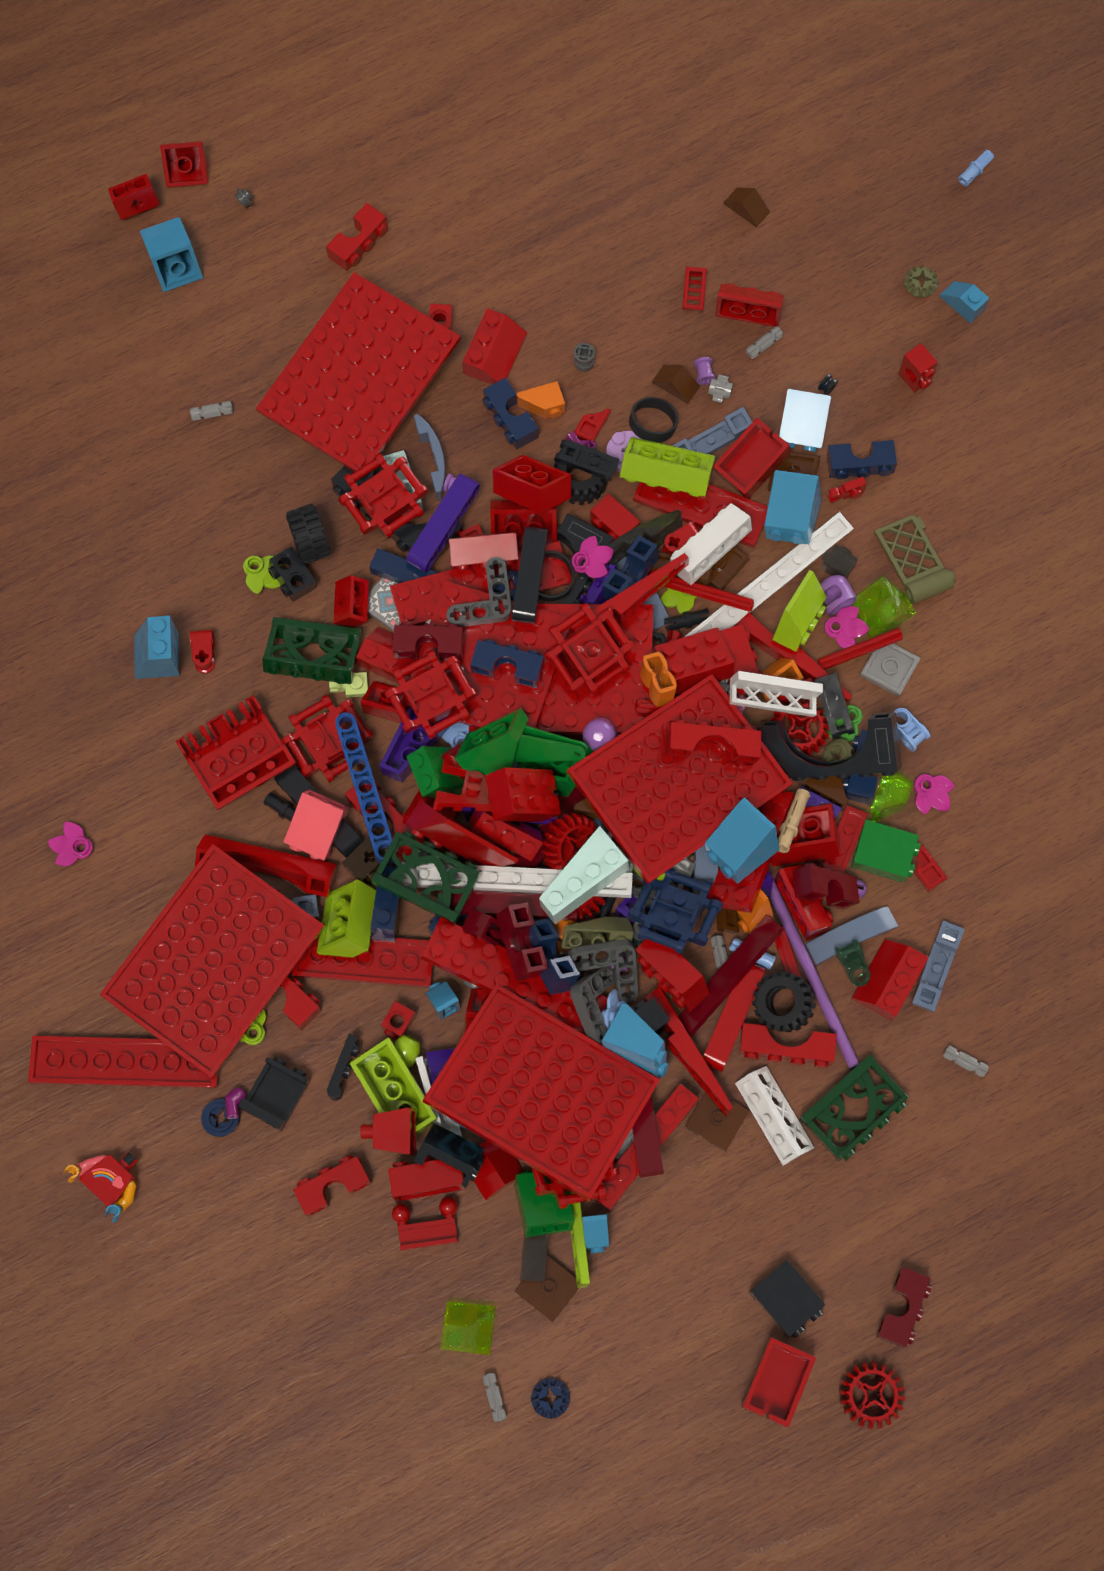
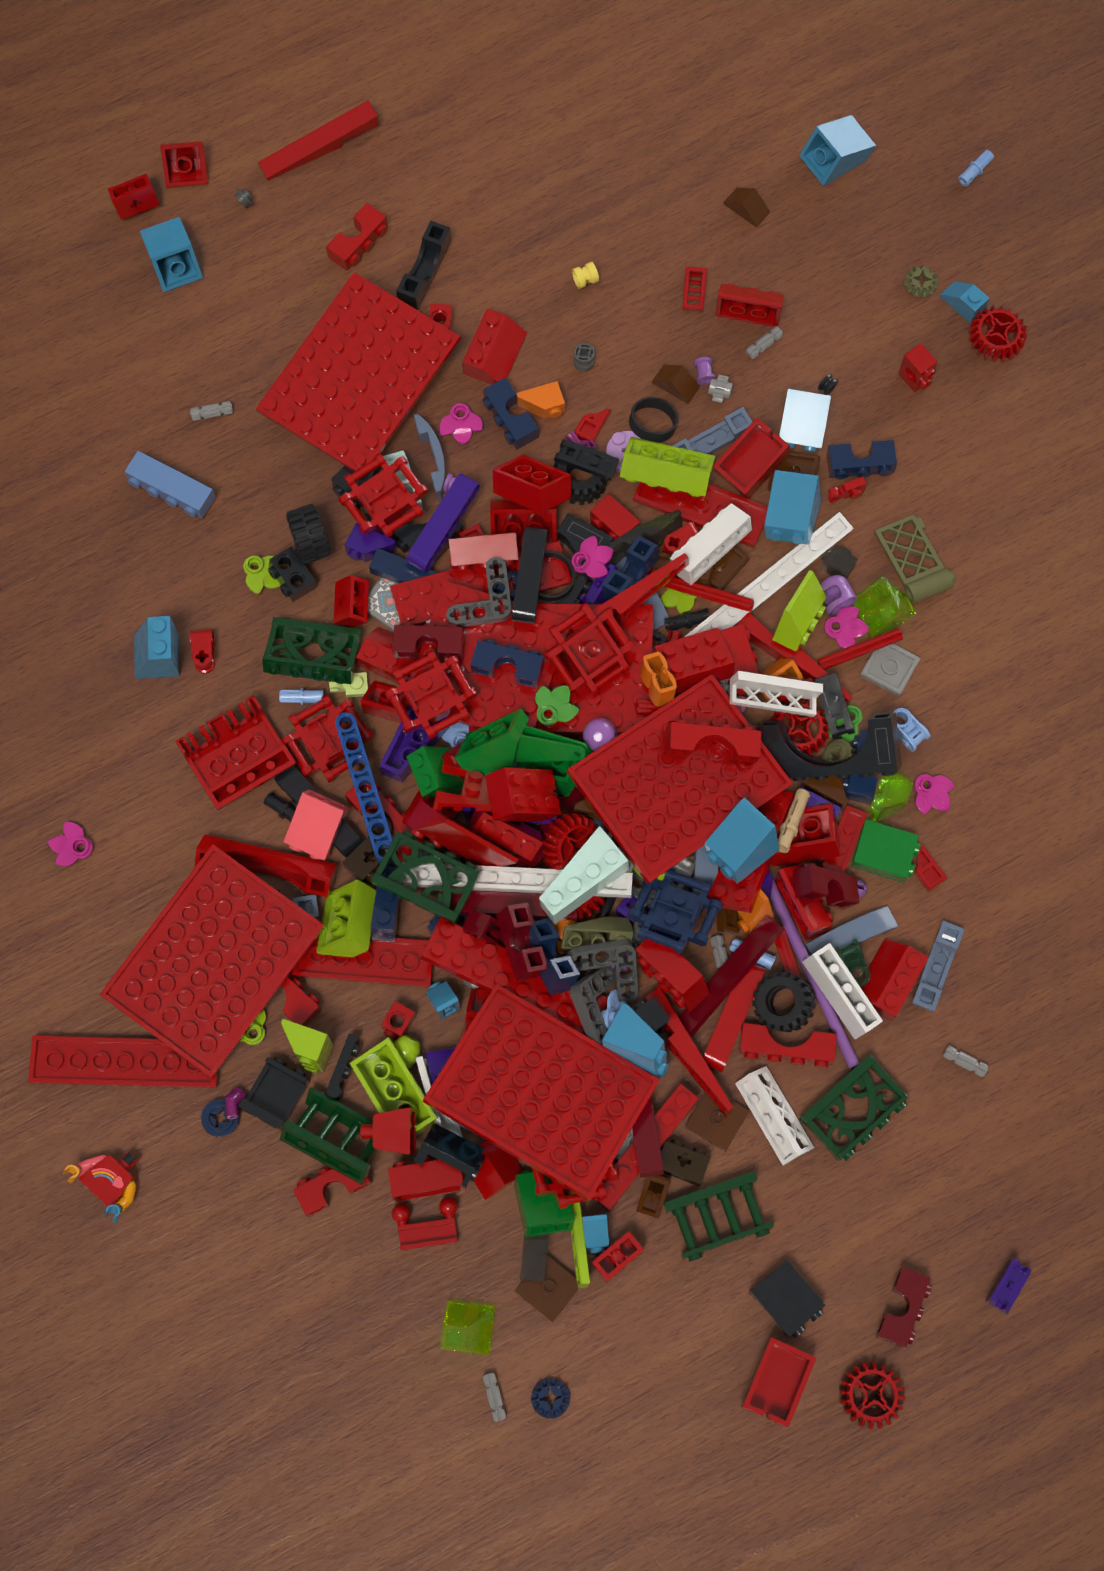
(170, 485): none -> medium blue brick
(300, 696): none -> light blue axle
(309, 1046): none -> lime slope
(320, 141): none -> red slope
(320, 1149): none -> dark green fence
(364, 546): none -> dark purple slope
(432, 250): none -> black arch
(460, 426): none -> dark pink plate
(557, 702): none -> bright green plate
(586, 275): none -> light yellow wheel
(617, 1257): none -> red brick
(653, 1195): none -> reddish brown slope
(690, 1173): none -> dark brown brick
(700, 1200): none -> dark green fence
(836, 149): none -> dark azure slope
(842, 991): none -> white brick
(995, 342): none -> red gear
(1008, 1286): none -> dark purple hinge

